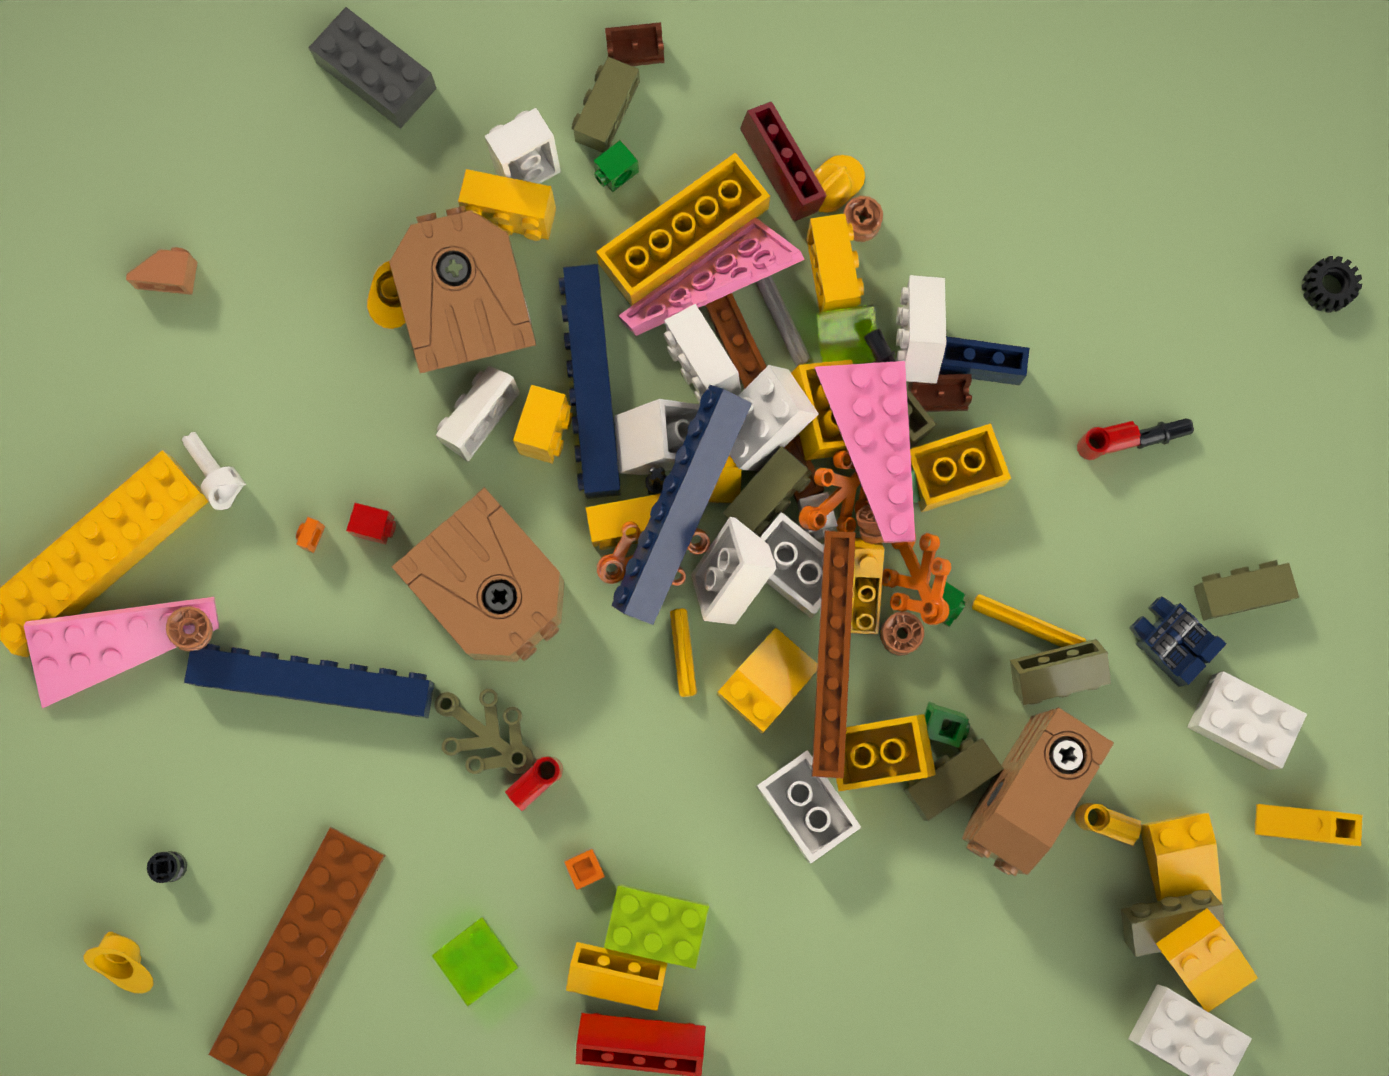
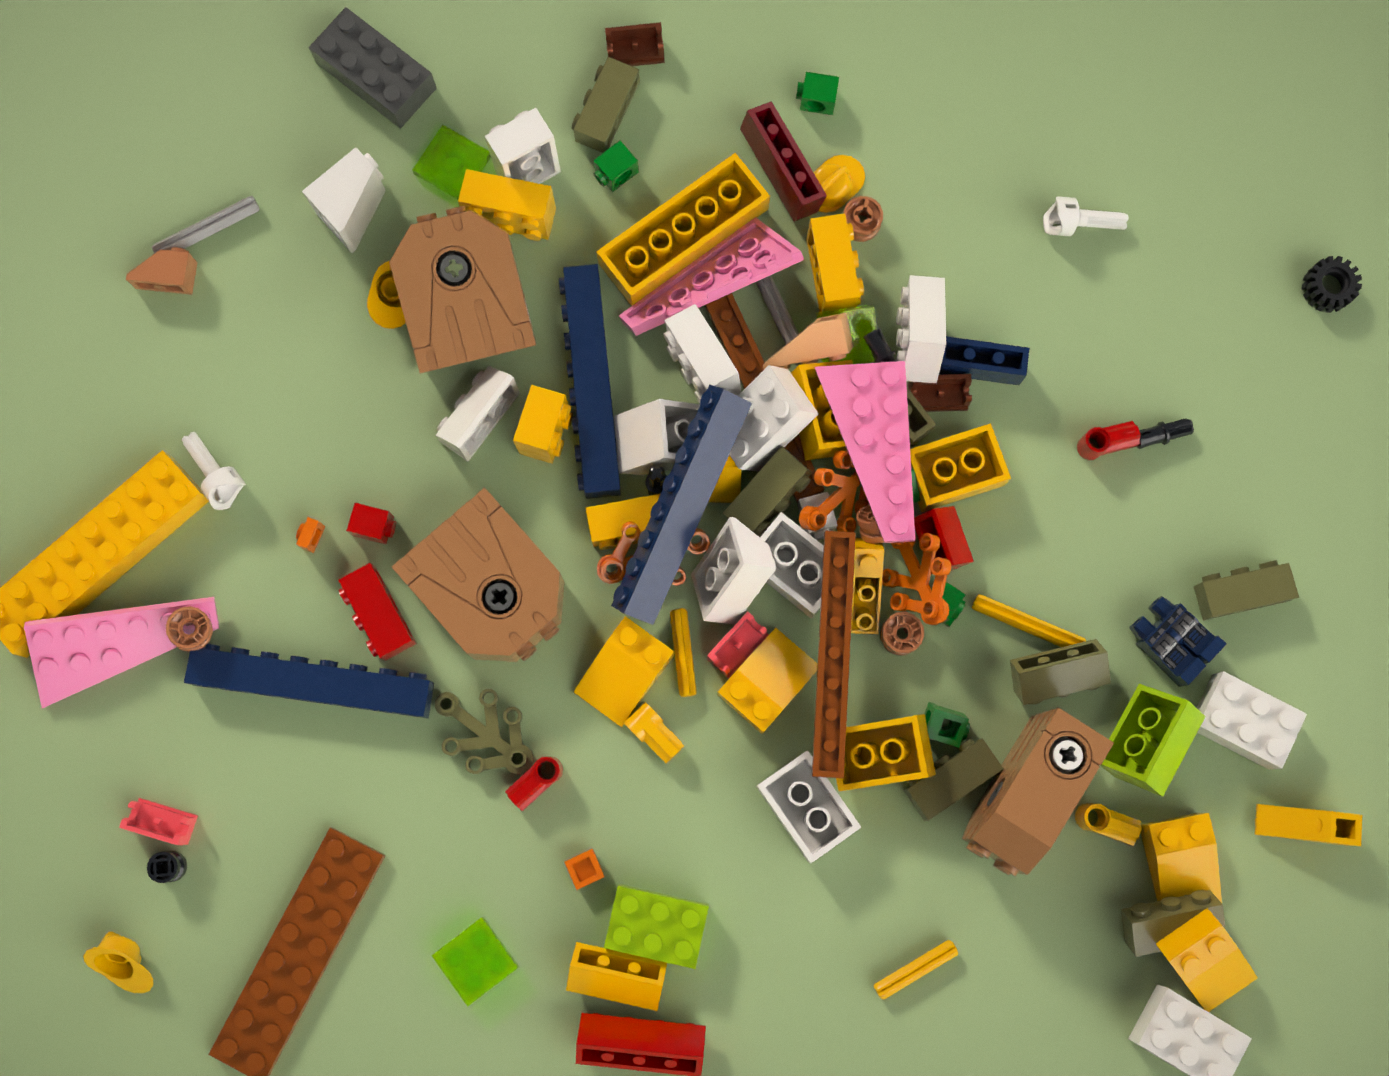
(159, 822): none -> coral hinge
(209, 225): none -> light grey axle
(347, 196): none -> white slope
(376, 612): none -> red brick
(448, 158): none -> clear neon green plate
(624, 671): none -> yellow slope
(650, 728): none -> yellow piece
(737, 645): none -> coral hinge
(818, 93): none -> green brick
(821, 339): none -> light nougat slope
(916, 969): none -> yellow axle
(947, 526): none -> red brick
(1069, 216): none -> white piece
(1152, 739): none -> lime brick

